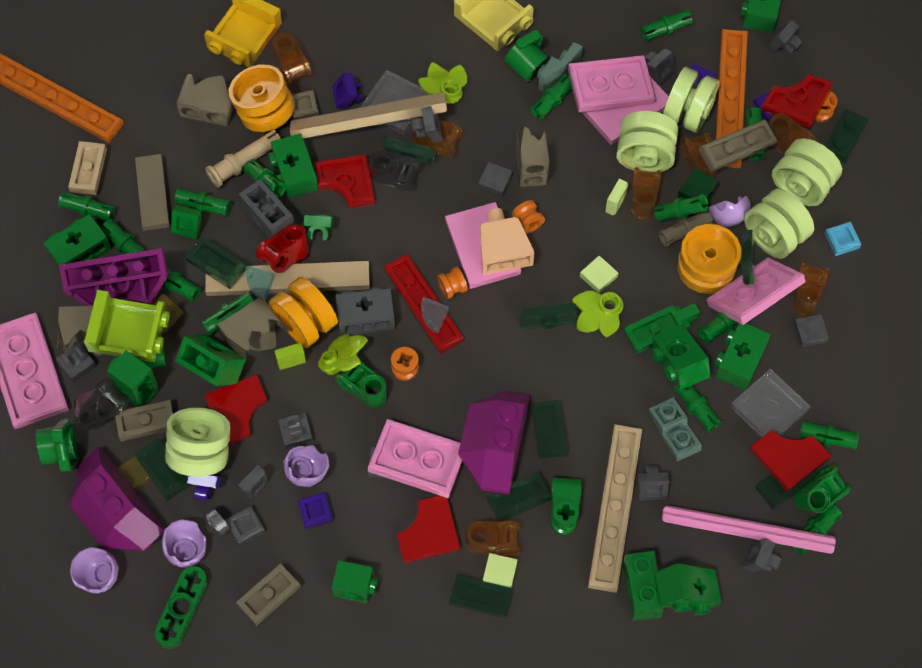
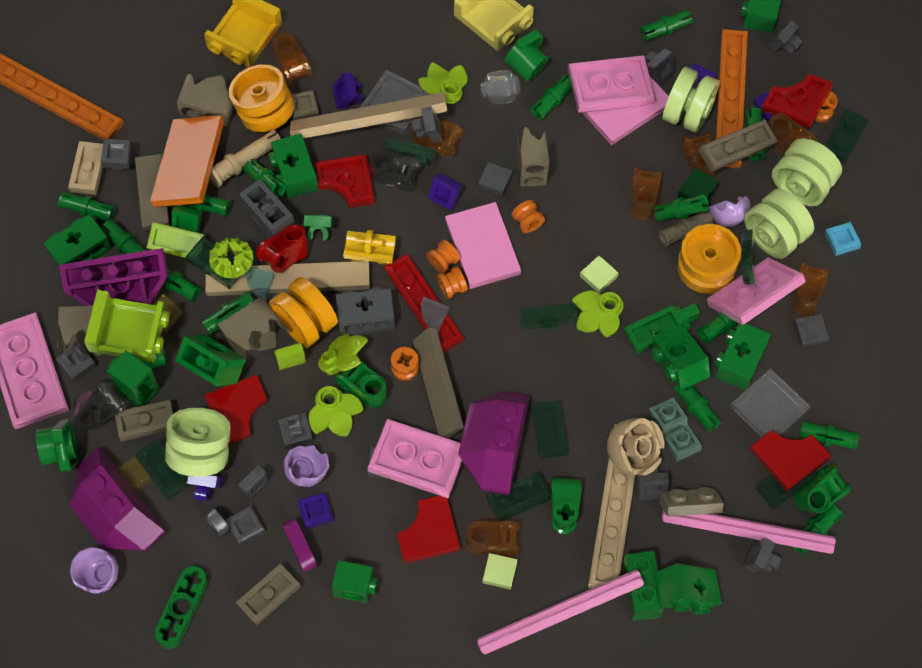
(116, 154): none -> flat silver tile
(172, 239): none -> lime tile
(183, 543): lavender hair -> none
(187, 161): none -> orange tile
(242, 260): none -> lime gear
(299, 545): none -> magenta beam
(335, 415): none -> lime plate
(369, 247): none -> yellow hips
(438, 383): none -> dark tan tile
(443, 256): none -> orange wheel
(444, 191): none -> dark purple tile
(481, 596): clear green tile -> none
(500, 87): none -> clear head
(504, 244): light nougat torso -> none
(555, 68): sand green slope -> none
(560, 611): none -> bright pink axle
(616, 197): yellowish green tile -> none
(635, 446): none -> tan cylinder
(647, 141): yellowish green wheel -> none
(691, 502): none -> dark tan plate

